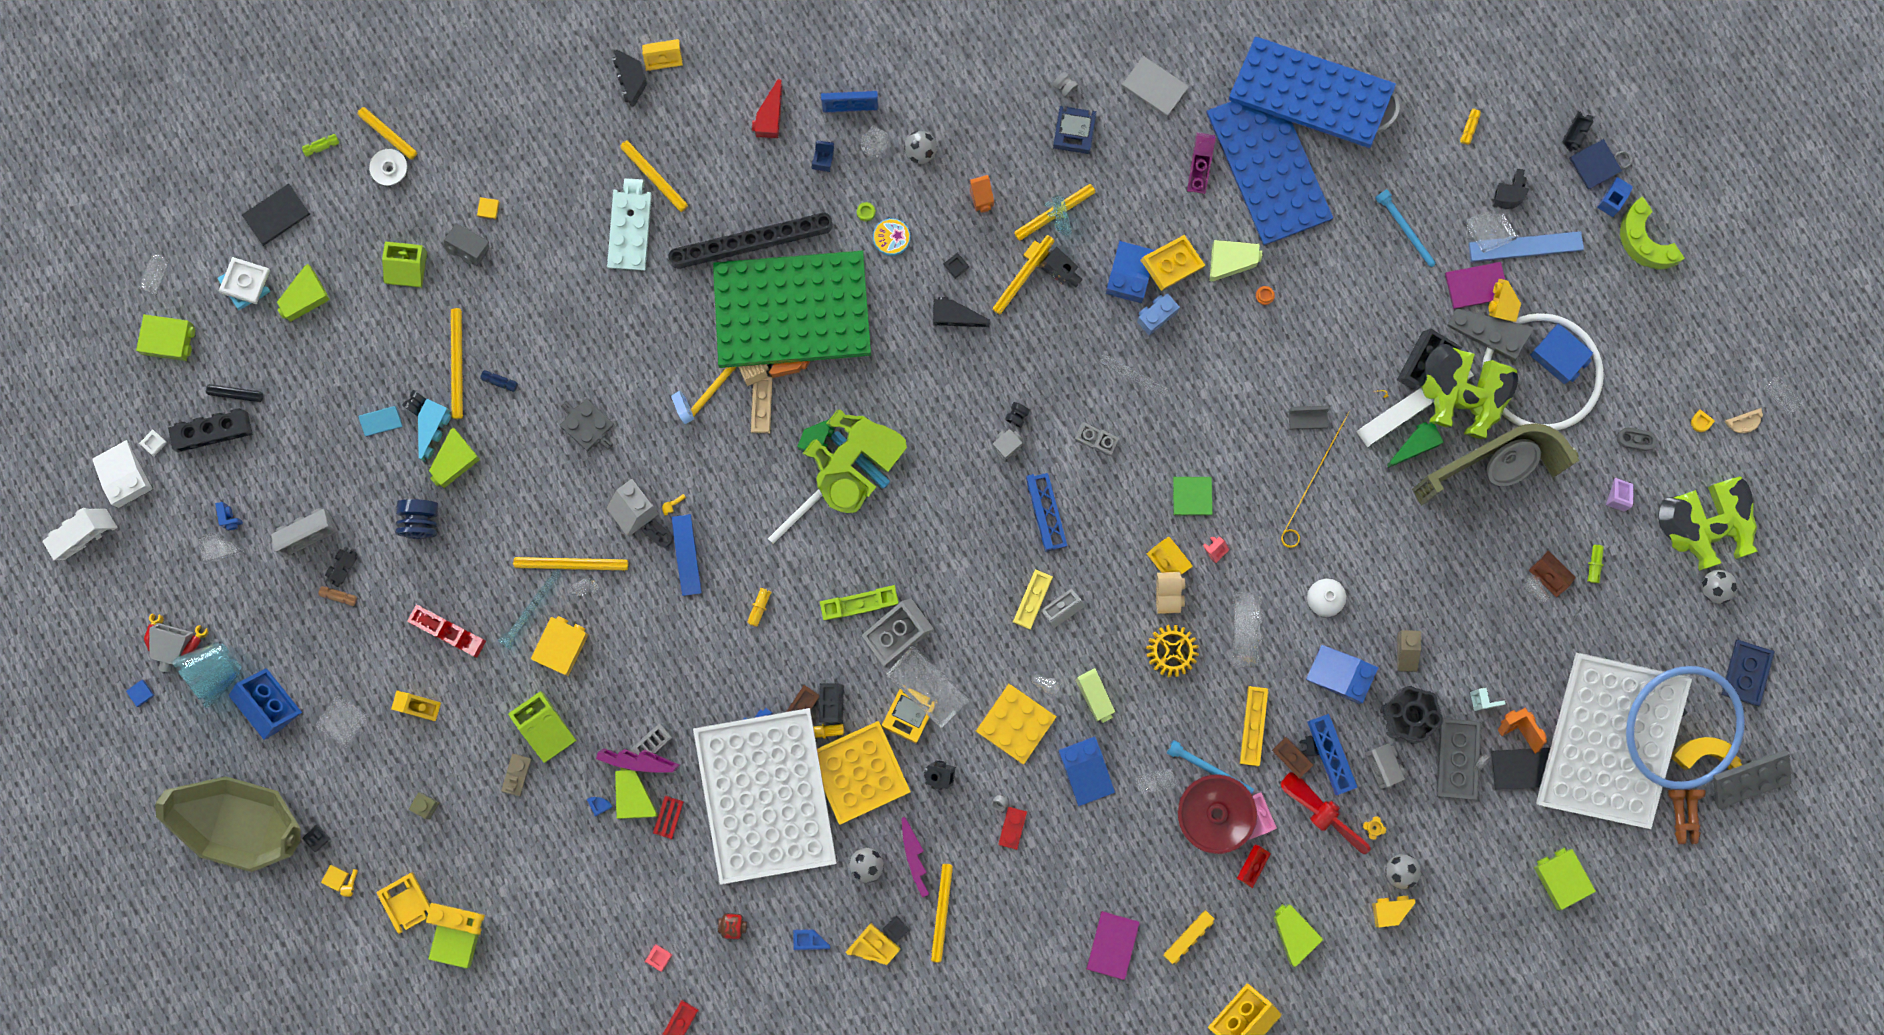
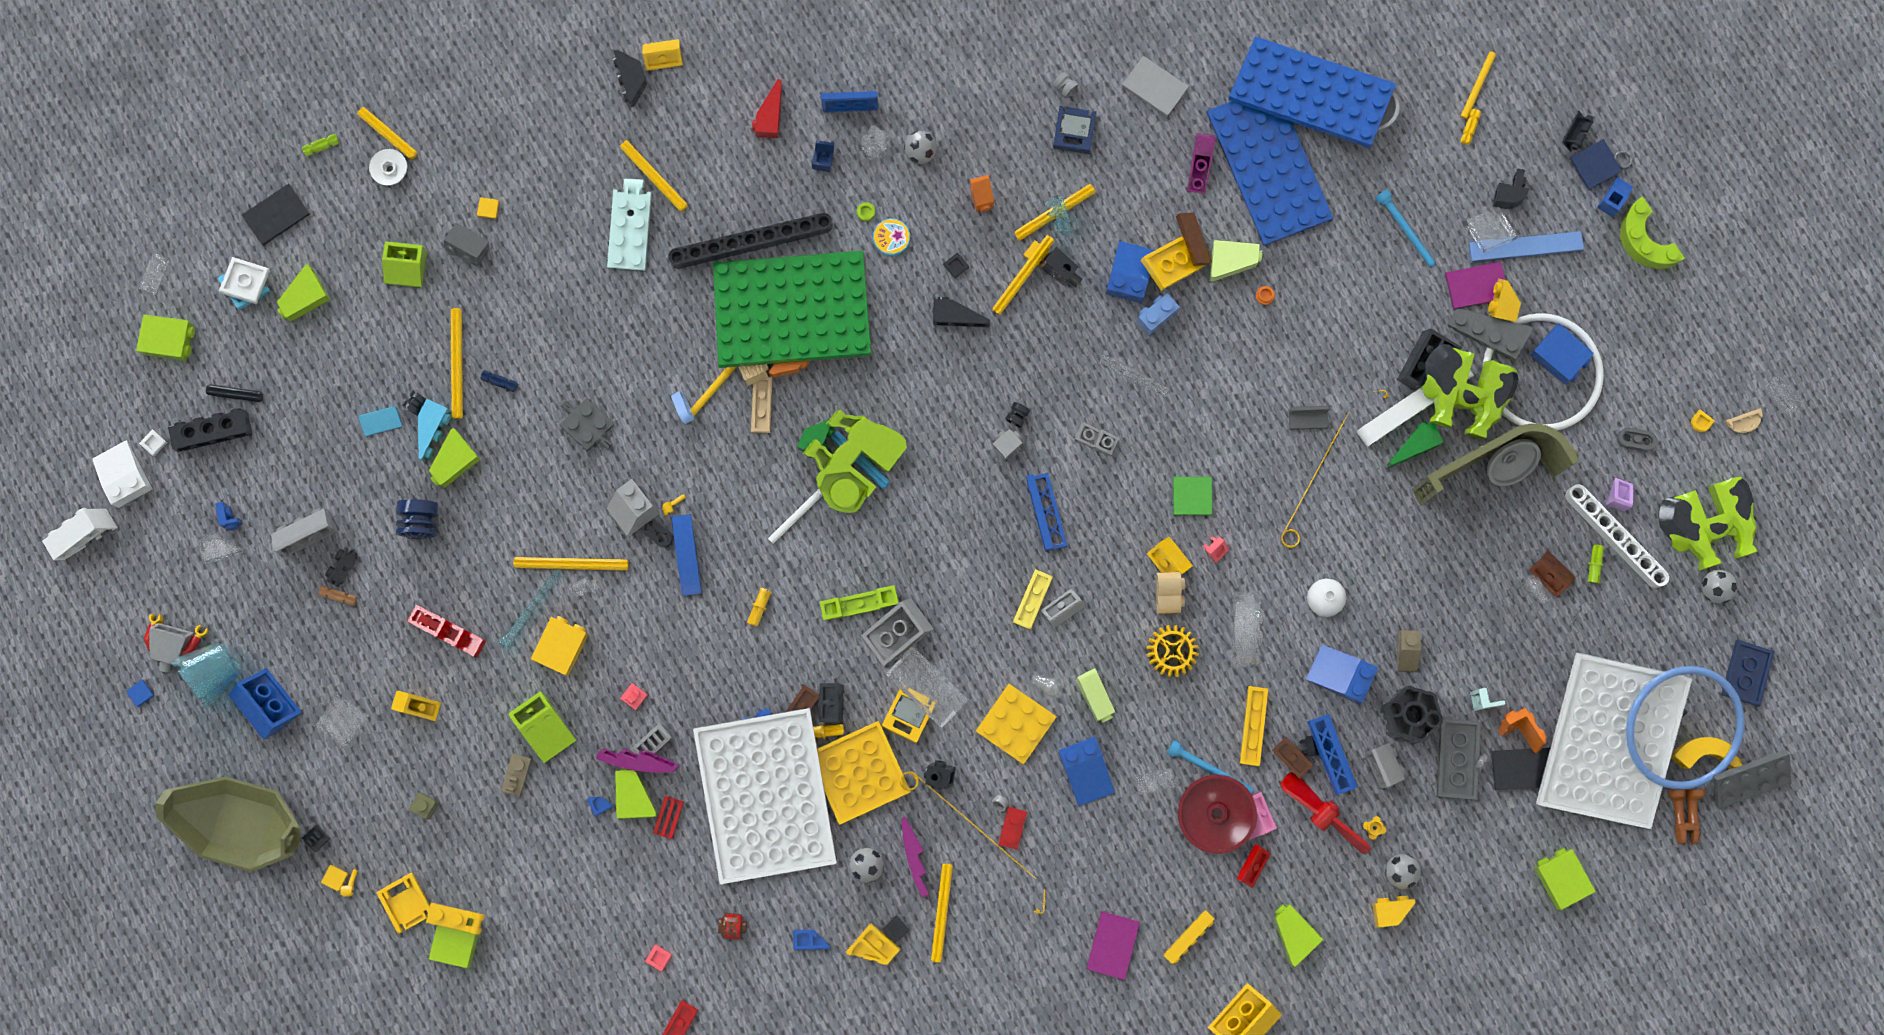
(634, 696): none -> coral tile
(910, 789): none -> yellow piece
(1193, 239): none -> reddish brown tile
(1478, 85): none -> yellow bar
(1626, 538): none -> white beam

